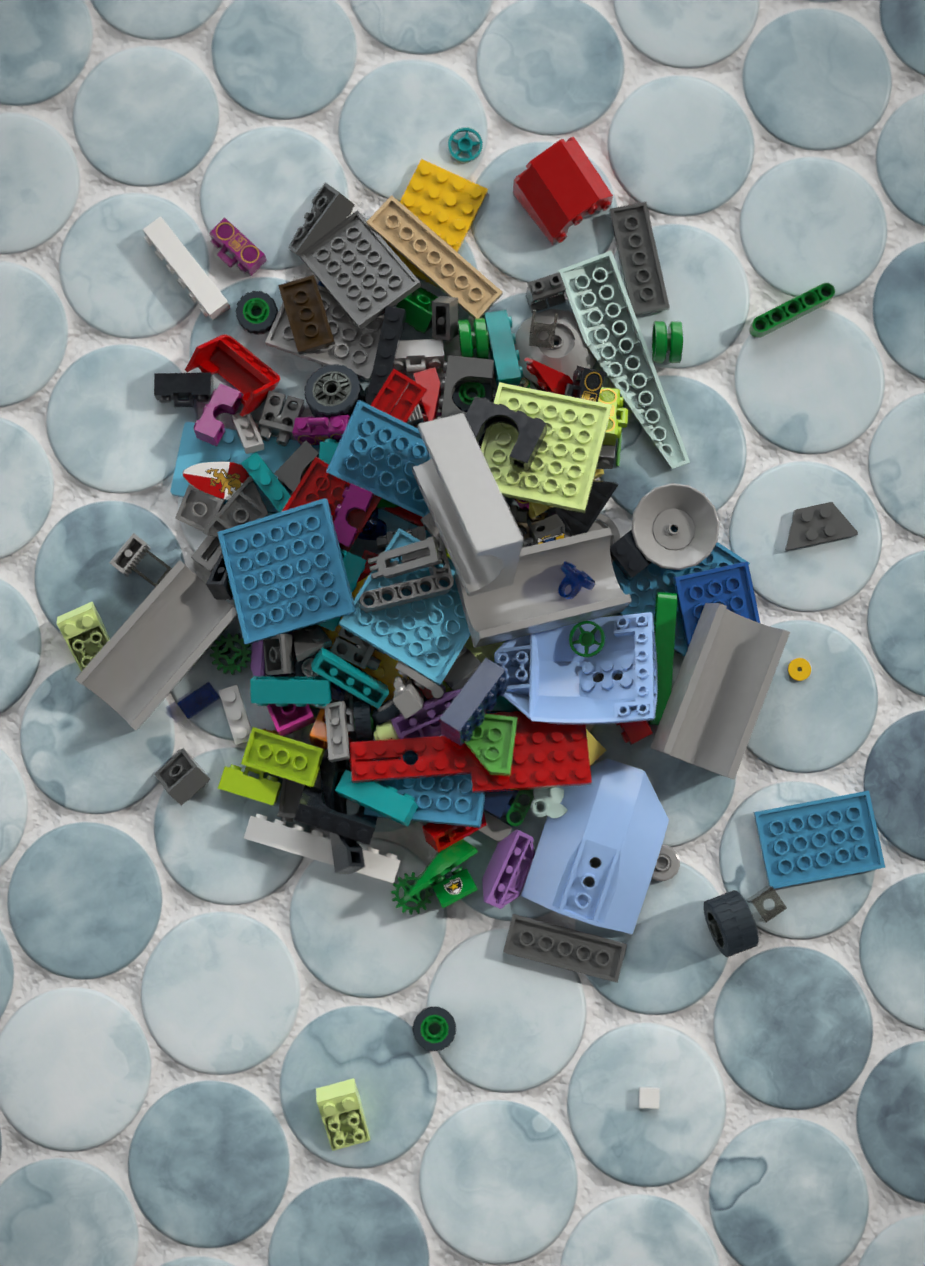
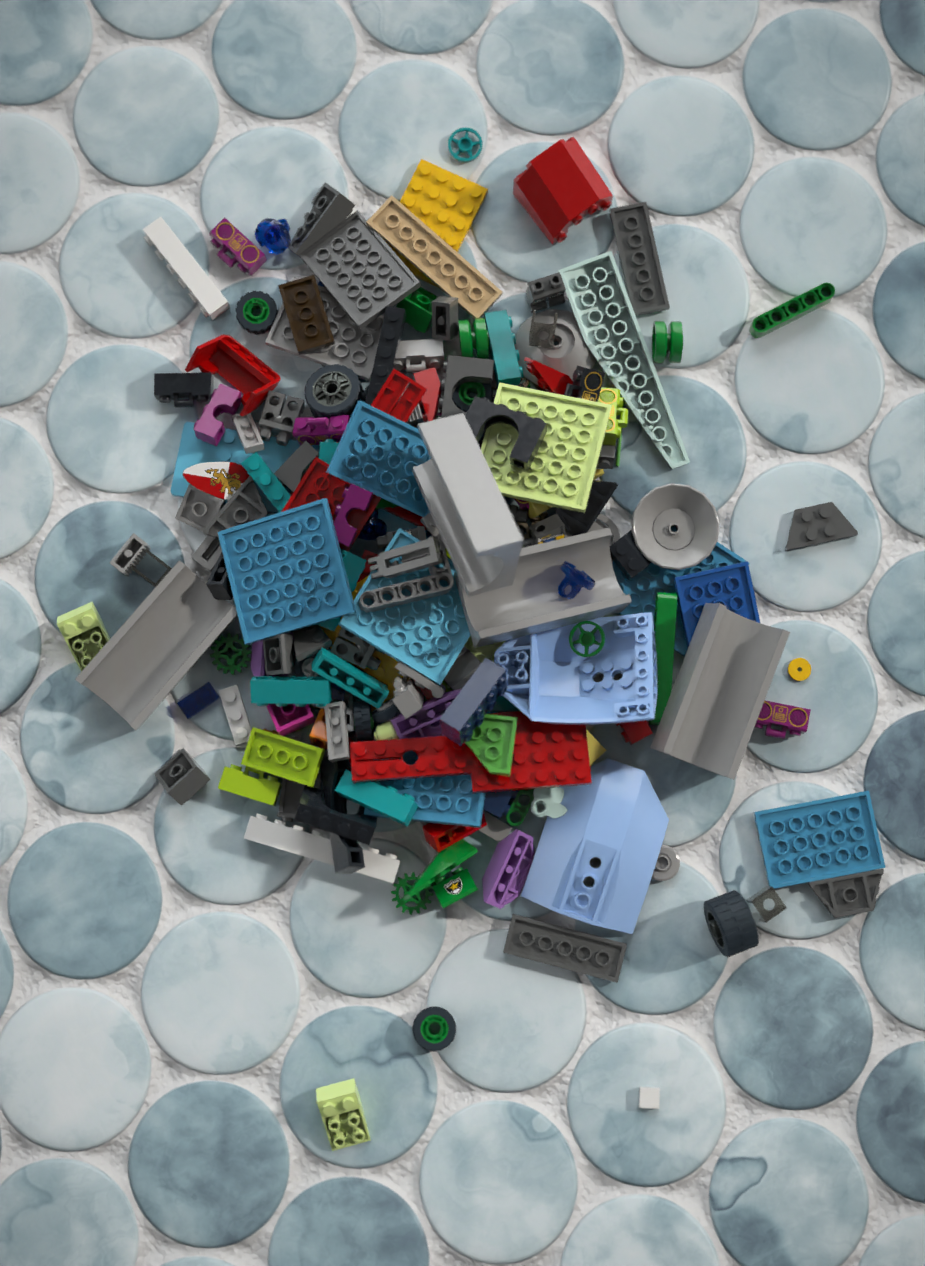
(273, 235): none -> clear blue tile
(786, 716): none -> magenta piece
(849, 893): none -> dark grey wing

